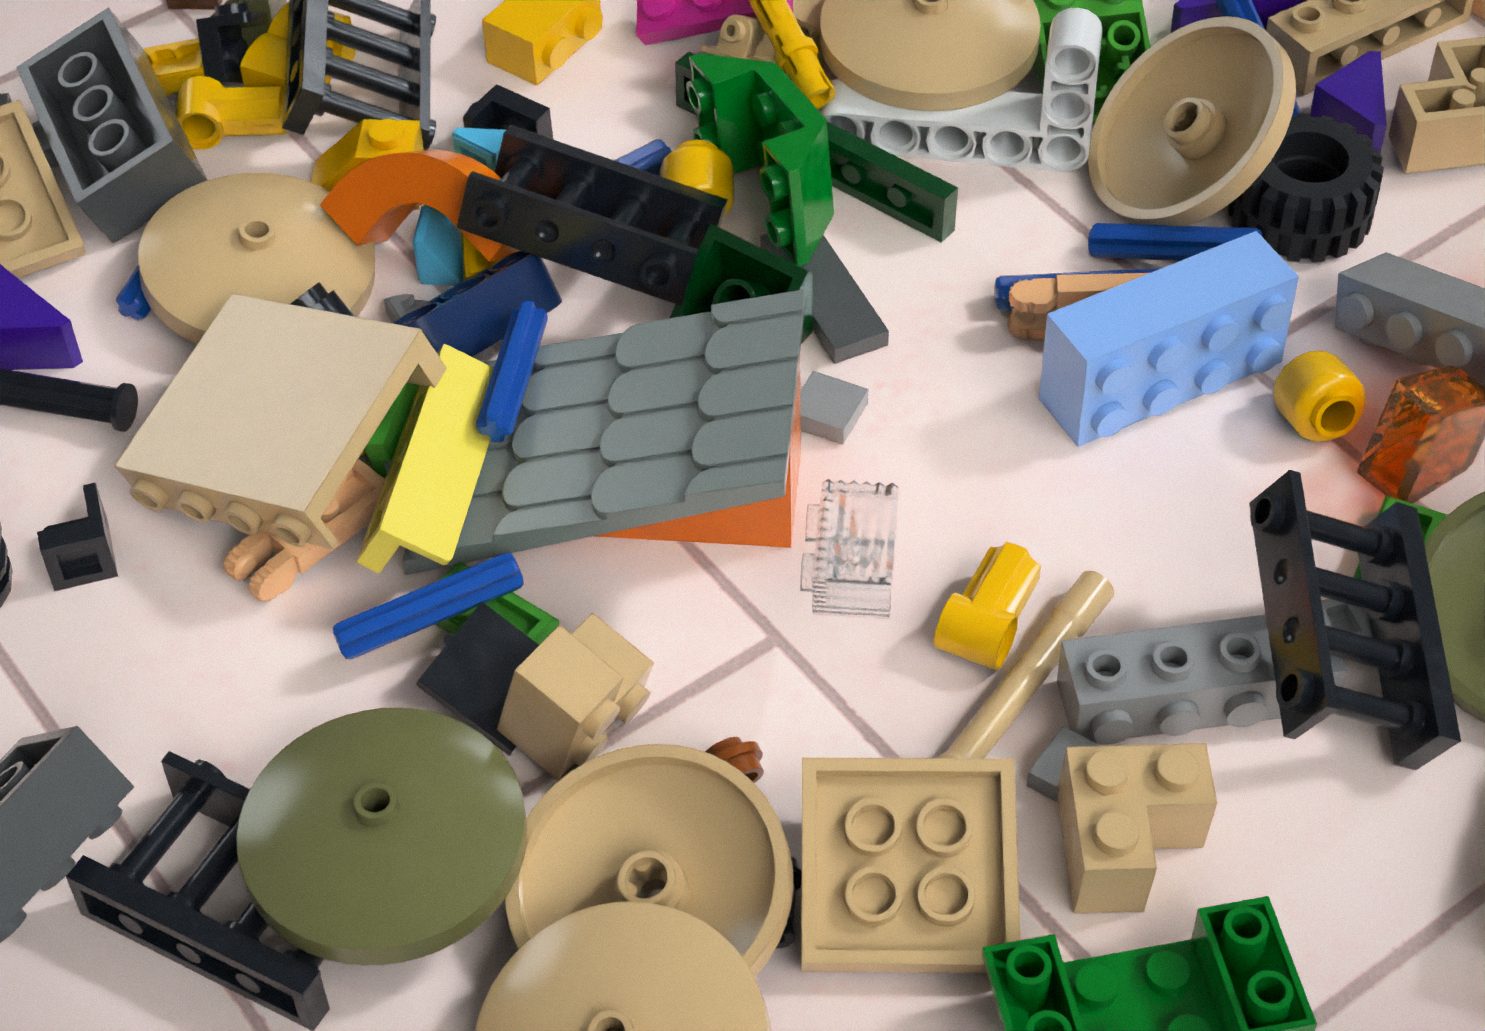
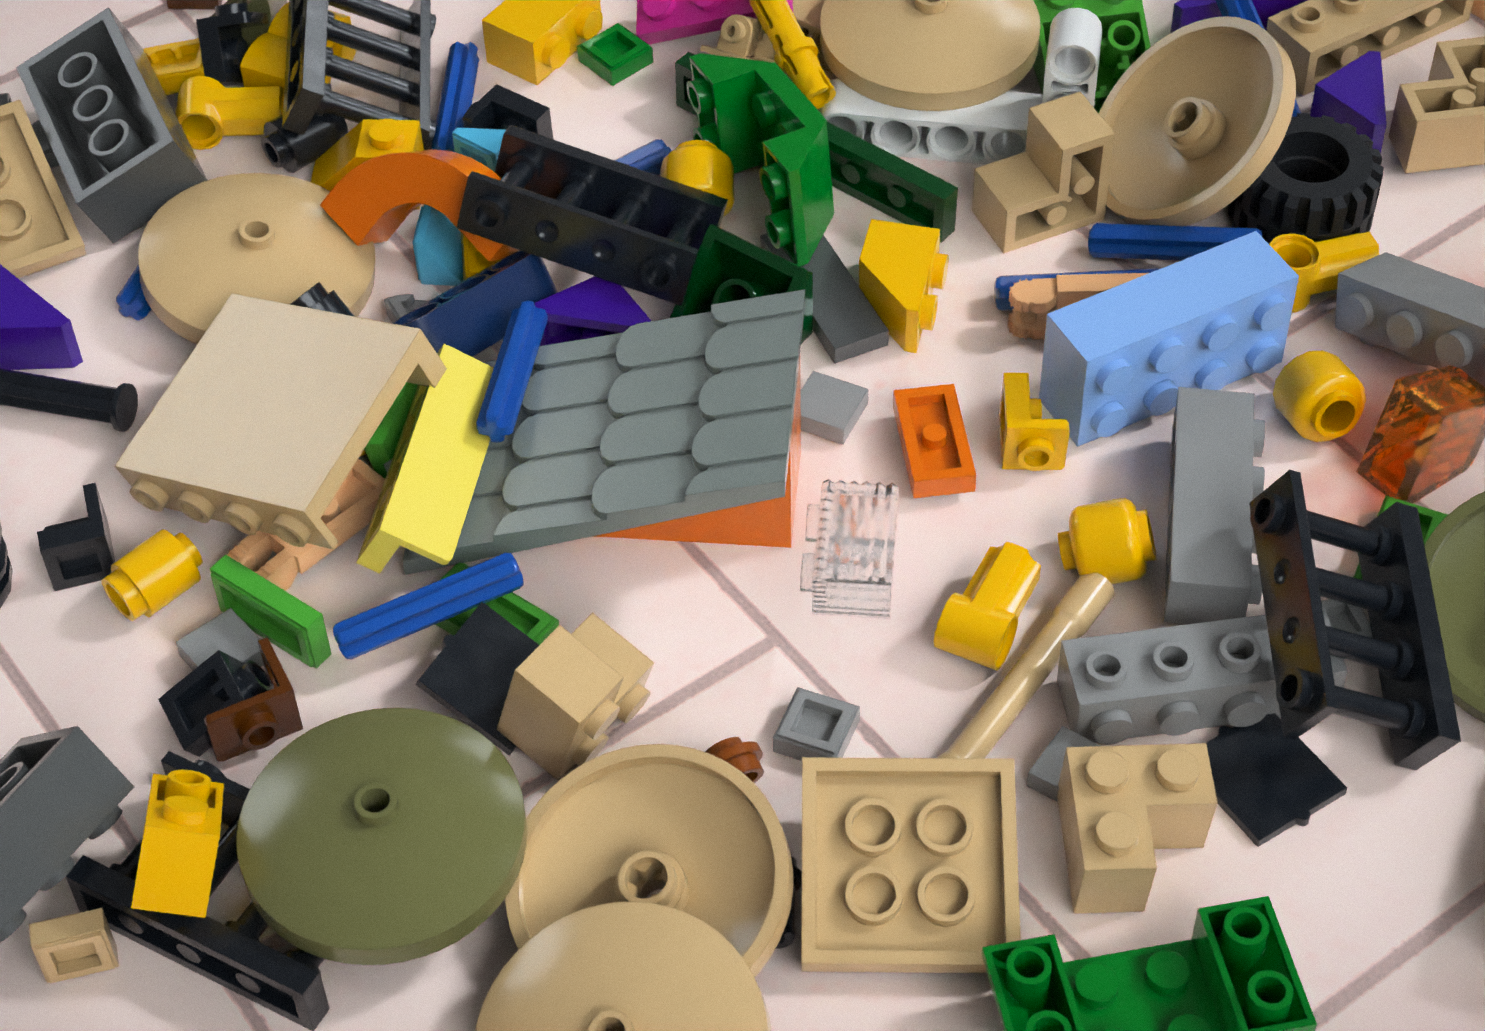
(74, 945): none -> tan tile
(153, 574): none -> yellow brick
(179, 844): none -> yellow slope
(207, 689): none -> black bracket
(222, 633): none -> light grey tile
(259, 719): none -> reddish brown bracket
(271, 611): none -> bright green tile
(296, 150): none -> black brick
(456, 93): none -> blue axle
(589, 311): none -> dark purple slope
(615, 54): none -> green tile
(815, 726): none -> light grey tile
(898, 276): none -> yellow slope
(934, 441): none -> orange plate
(1024, 436): none -> yellow bracket
(1054, 183): none -> tan brick
(1108, 540): none -> yellow head
(1209, 507): none -> light grey brick
(1269, 779): none -> black piece
(1321, 261): none -> yellow piece

